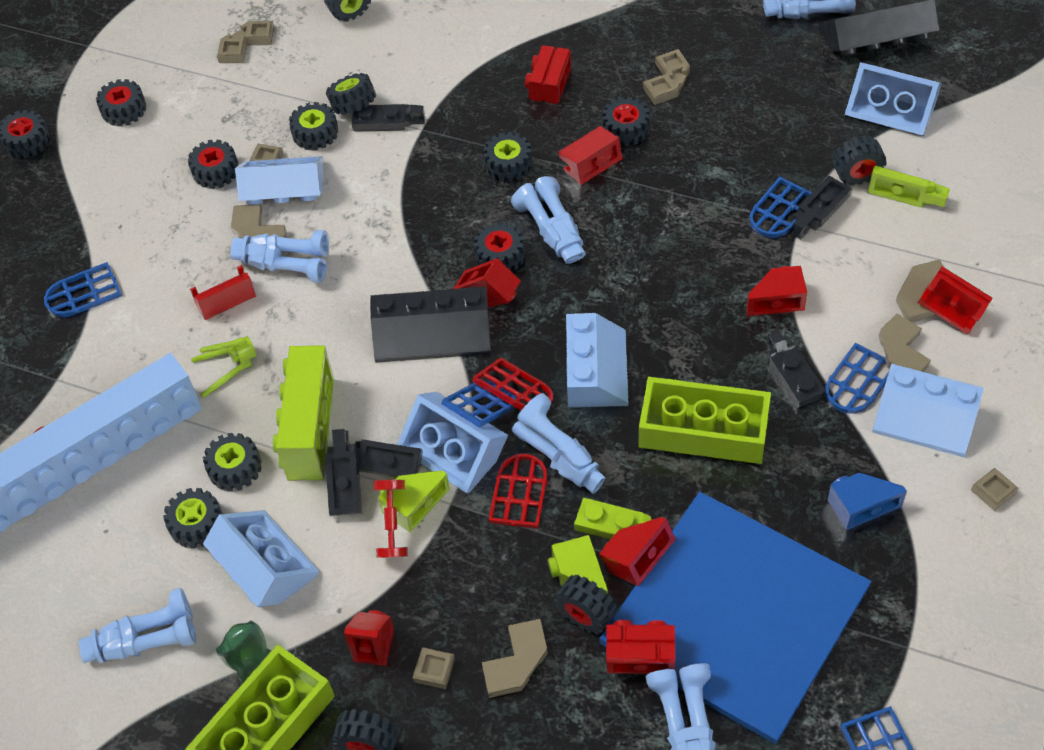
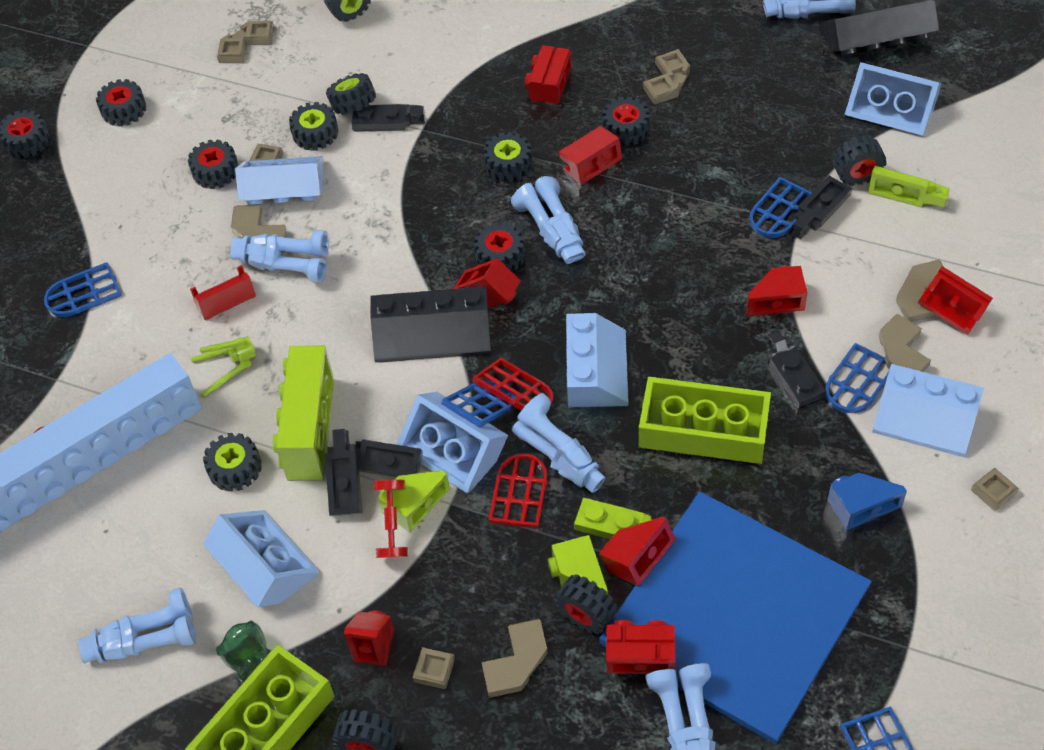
(190, 506): black wheel -> none

